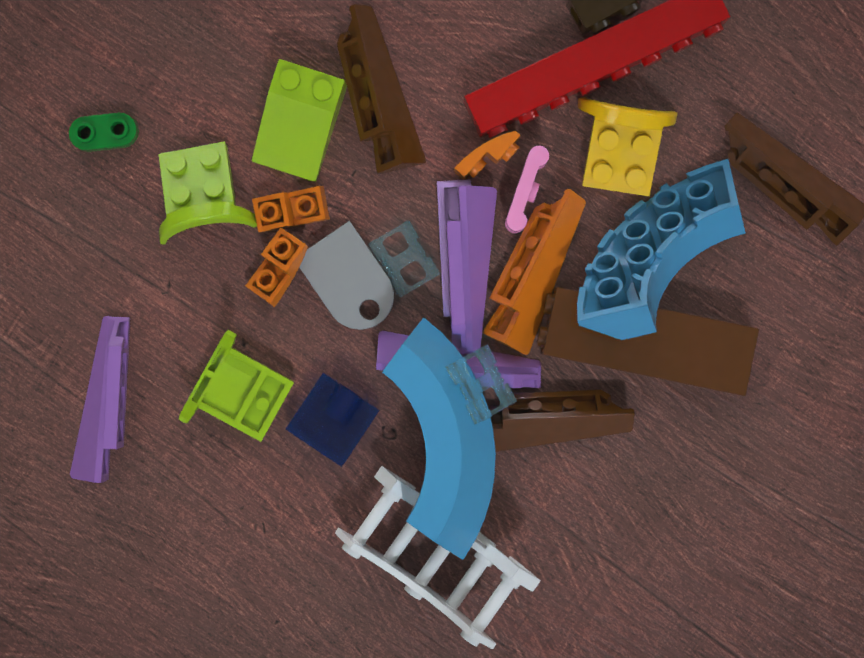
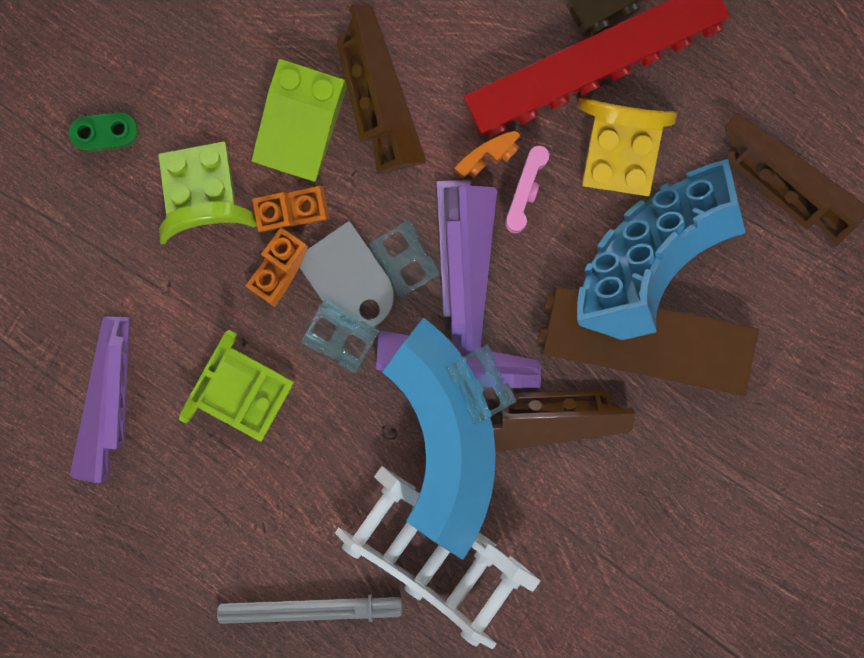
(310, 610): none -> light grey axle
(332, 419): clear blue plate -> none
(344, 328): none -> clear light blue piece
(533, 272): orange wedge -> none

